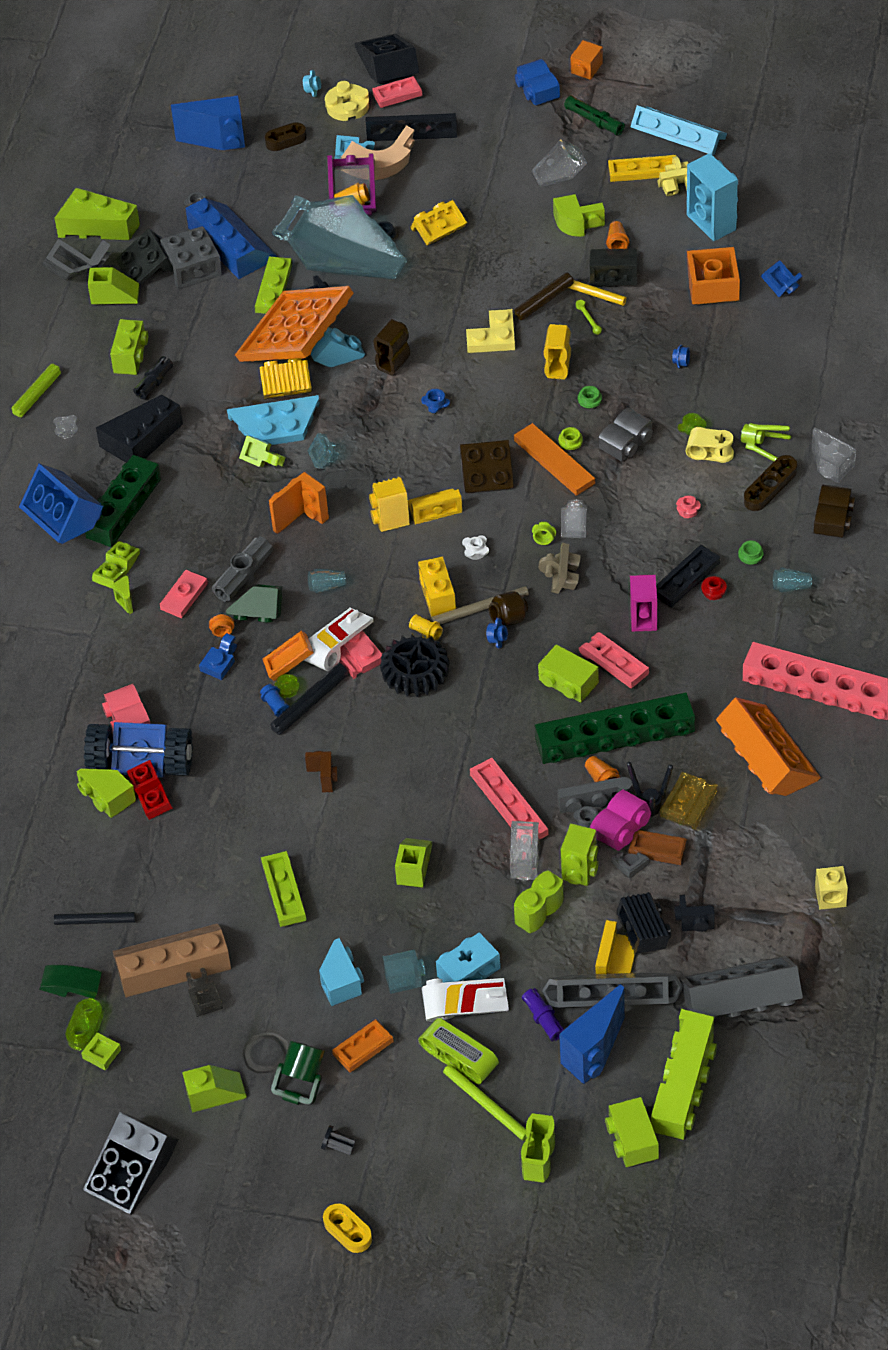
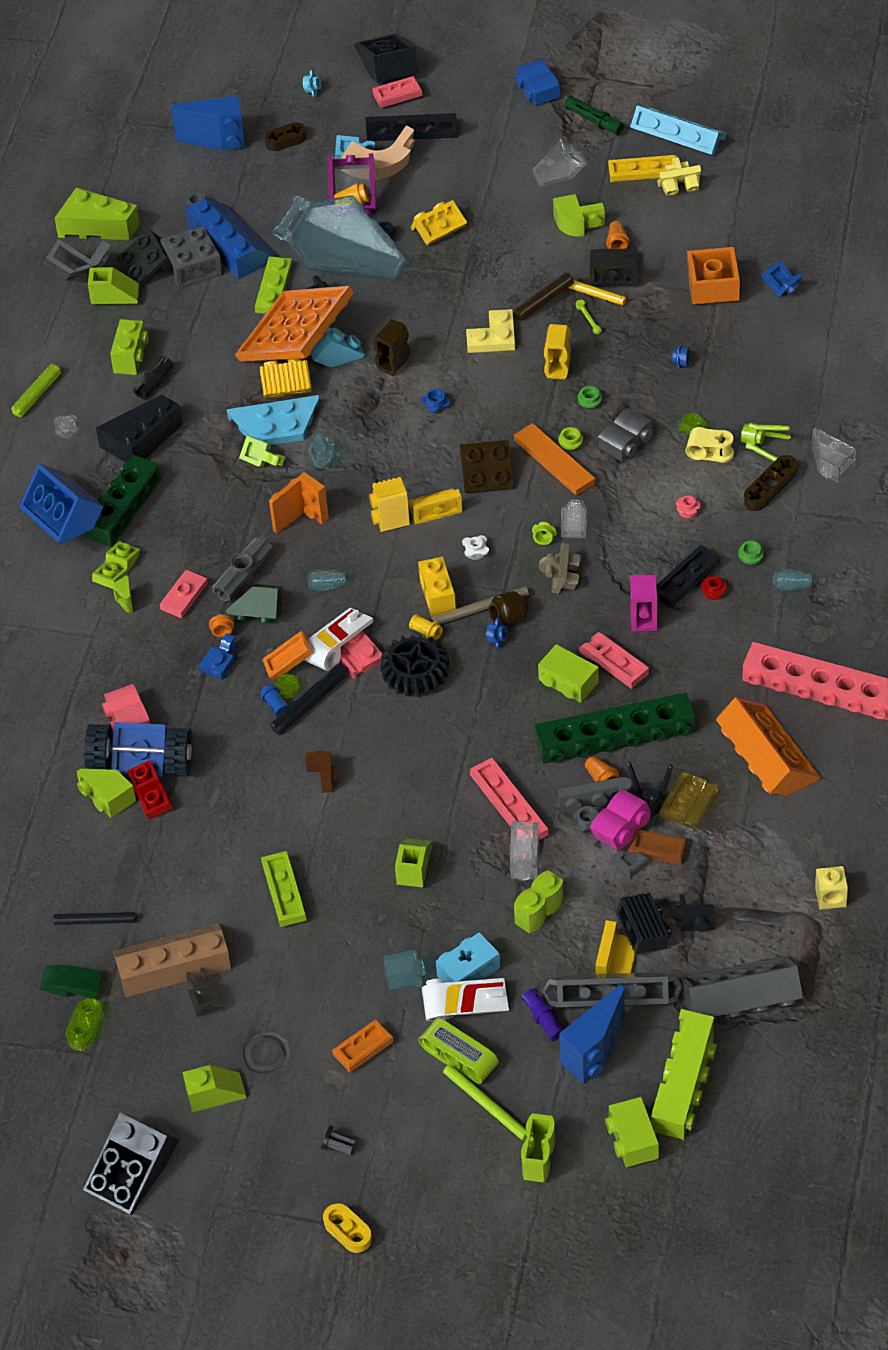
(101, 1051): lime plate -> none
(300, 1063): dark green piece -> none
(339, 976): medium azure slope -> none
(344, 91): light yellow plate -> none
(579, 855): lime brick -> none
(586, 59): orange brick -> none
(712, 196): medium azure brick -> none
(833, 510): dark brown brick -> none

